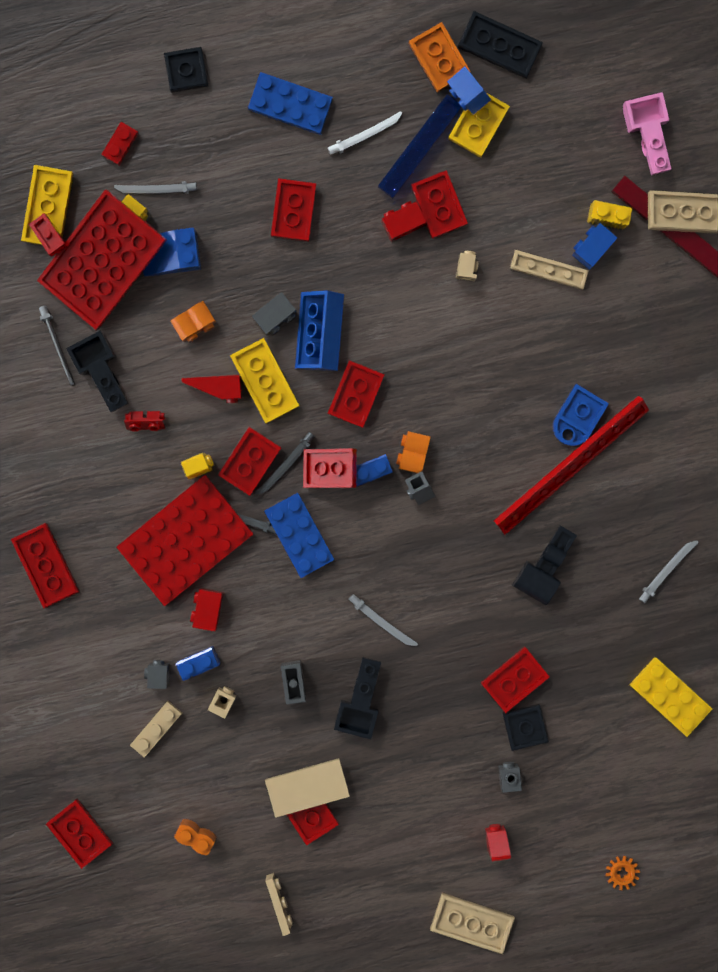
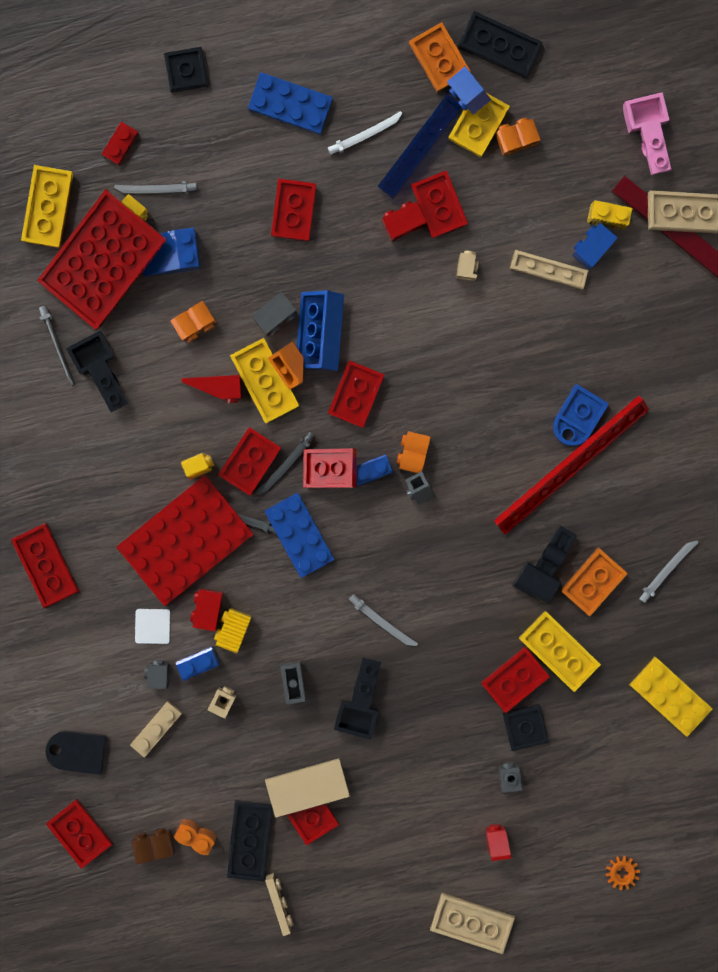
(47, 234): red plate -> none
(78, 752): none -> black tile
(135, 422): red hinge -> none
(152, 626): none -> white sticker
(152, 846): none -> reddish brown brick
(233, 630): none -> yellow brick
(249, 840): none -> black tile
(289, 365): none -> orange slope
(517, 136): none -> orange brick
(559, 651): none -> yellow plate
(593, 581): none -> orange plate

